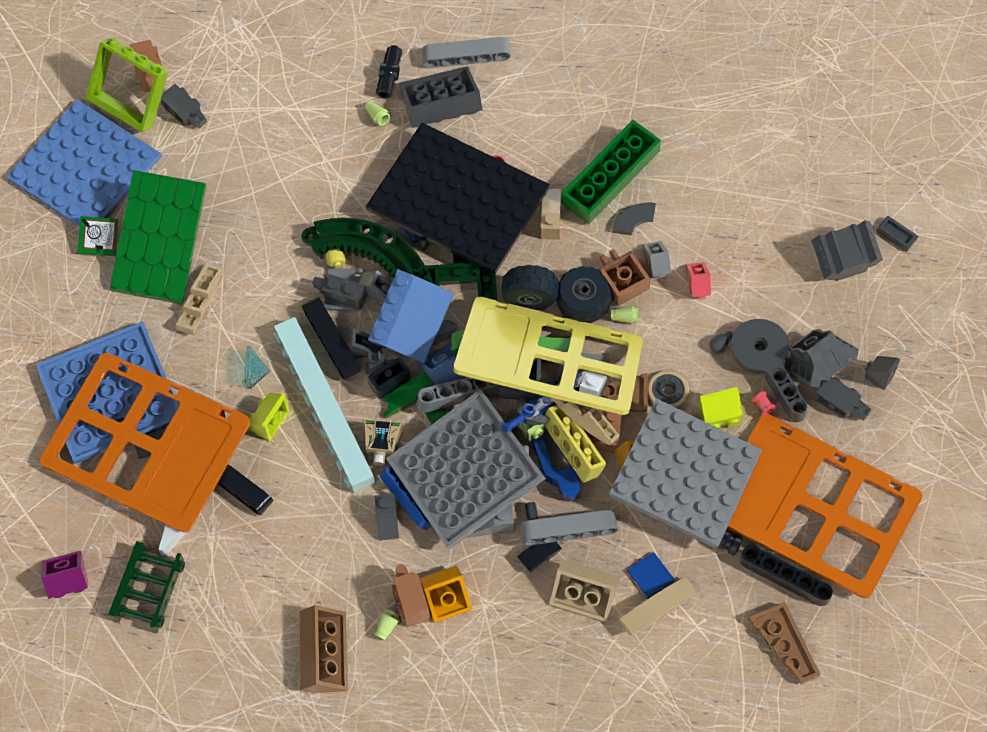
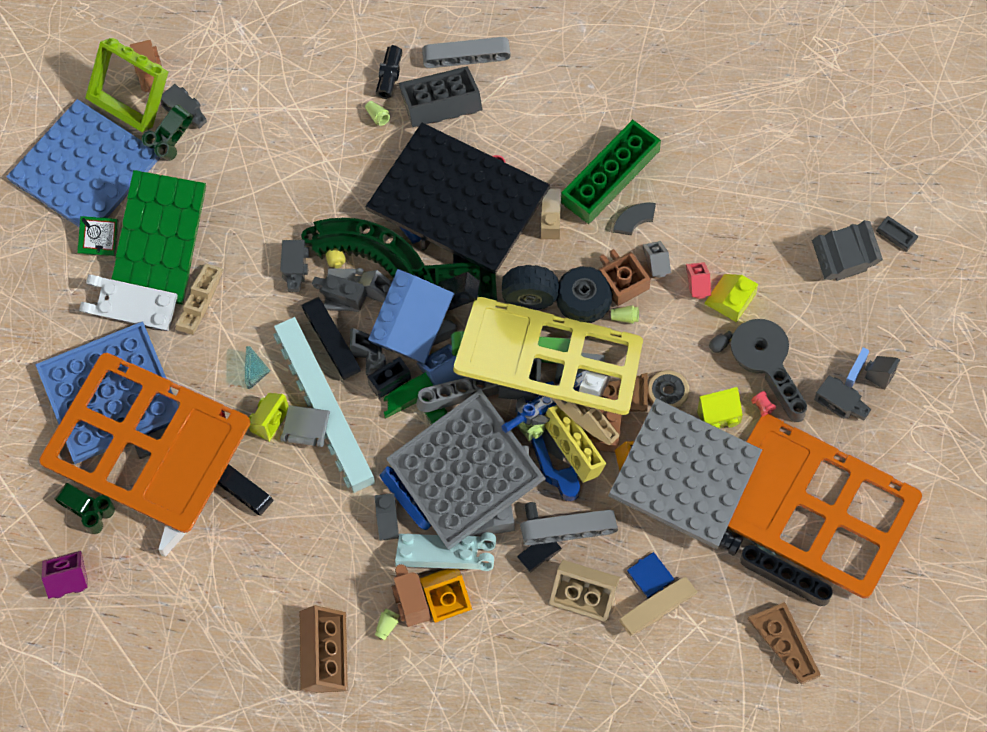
(85, 507): none -> dark green piece
(131, 303): none -> white hinge
(132, 573): dark green fence -> none
(168, 133): none -> dark green piece
(294, 263): none -> dark grey hinge
(305, 426): none -> light grey piece
(382, 439): torso -> none
(431, 552): none -> light aqua hinge
(464, 288): none -> black brick
(732, 295): none -> neon yellow slope
(819, 357): dark grey slope -> none
(857, 367): none -> light blue tile

